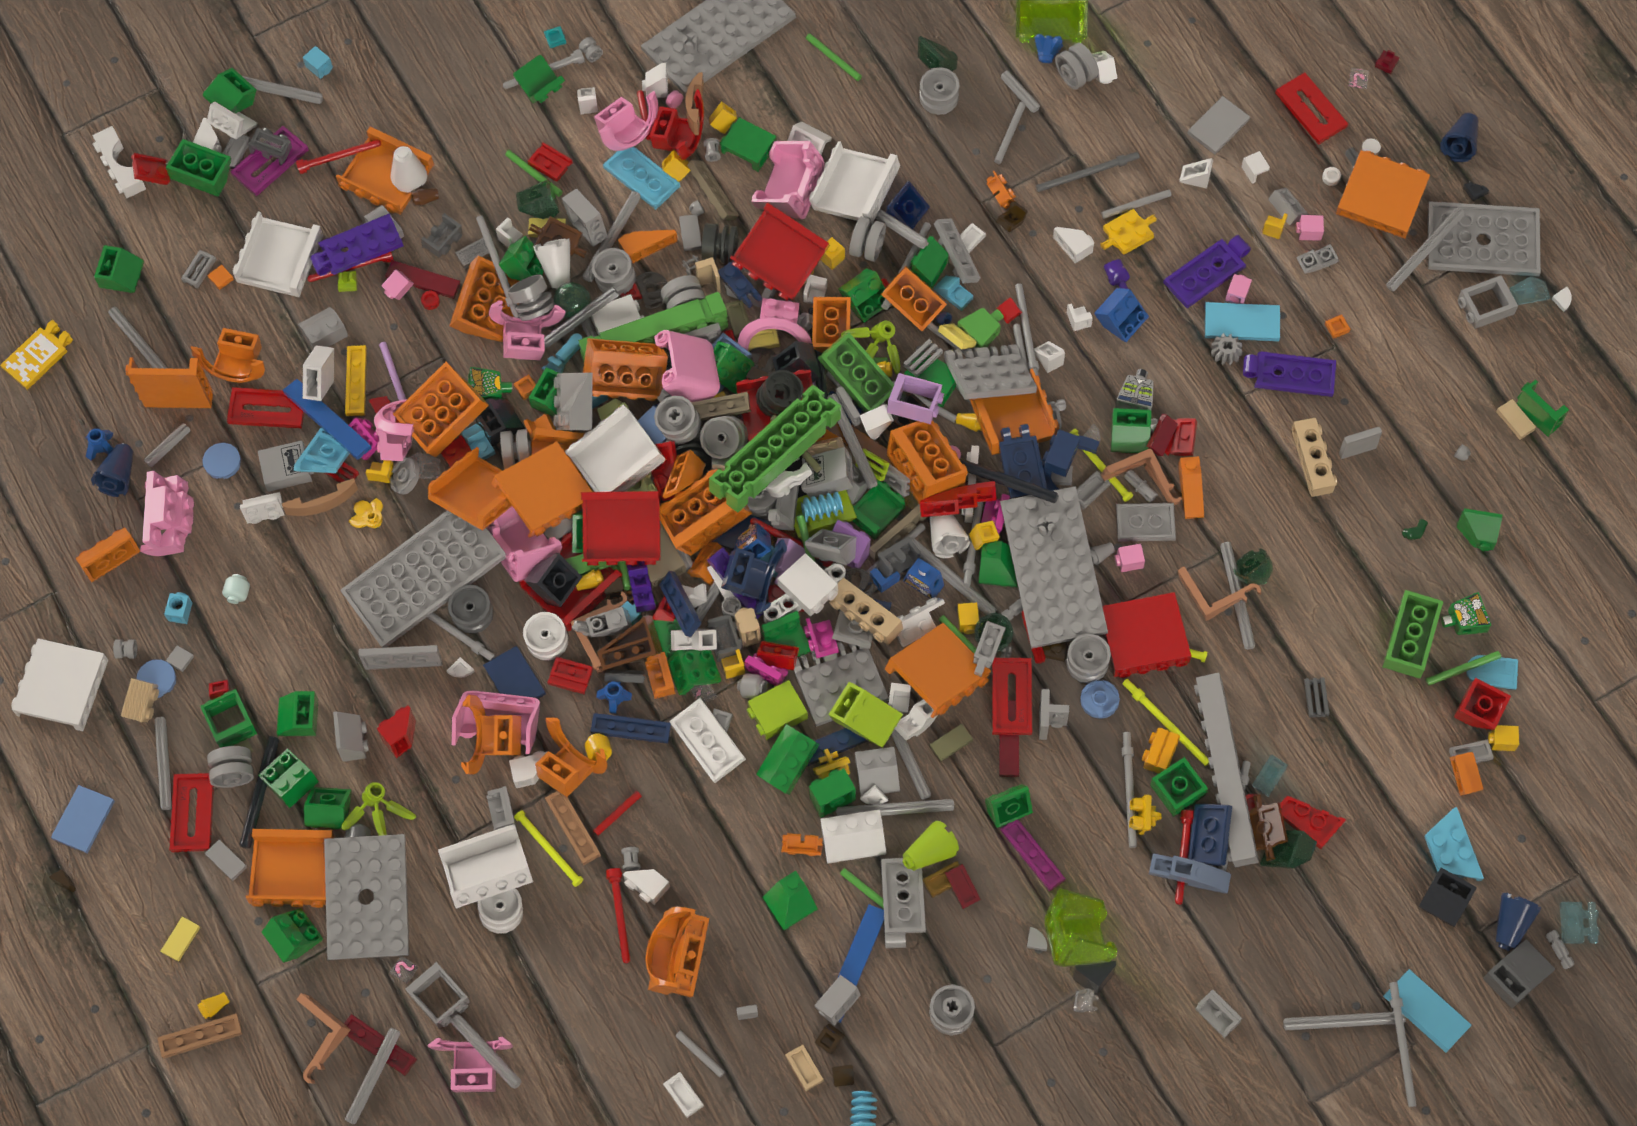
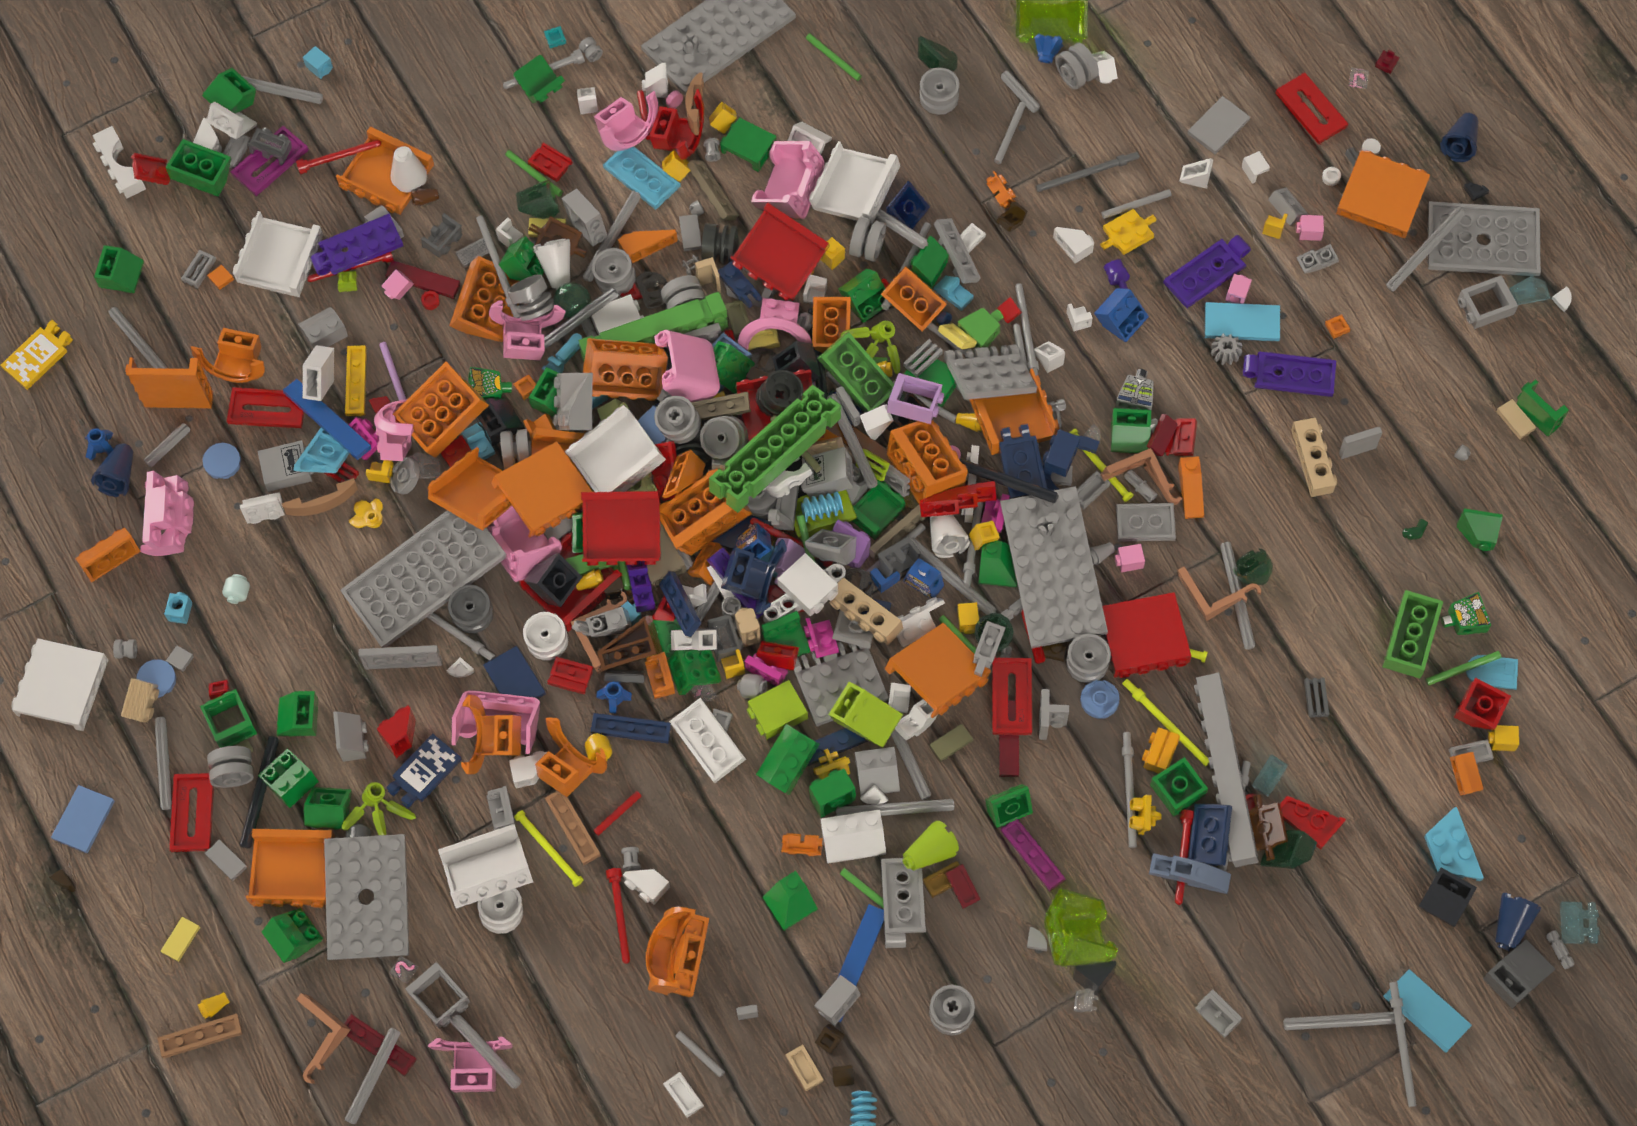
(424, 770): none -> dark blue tile

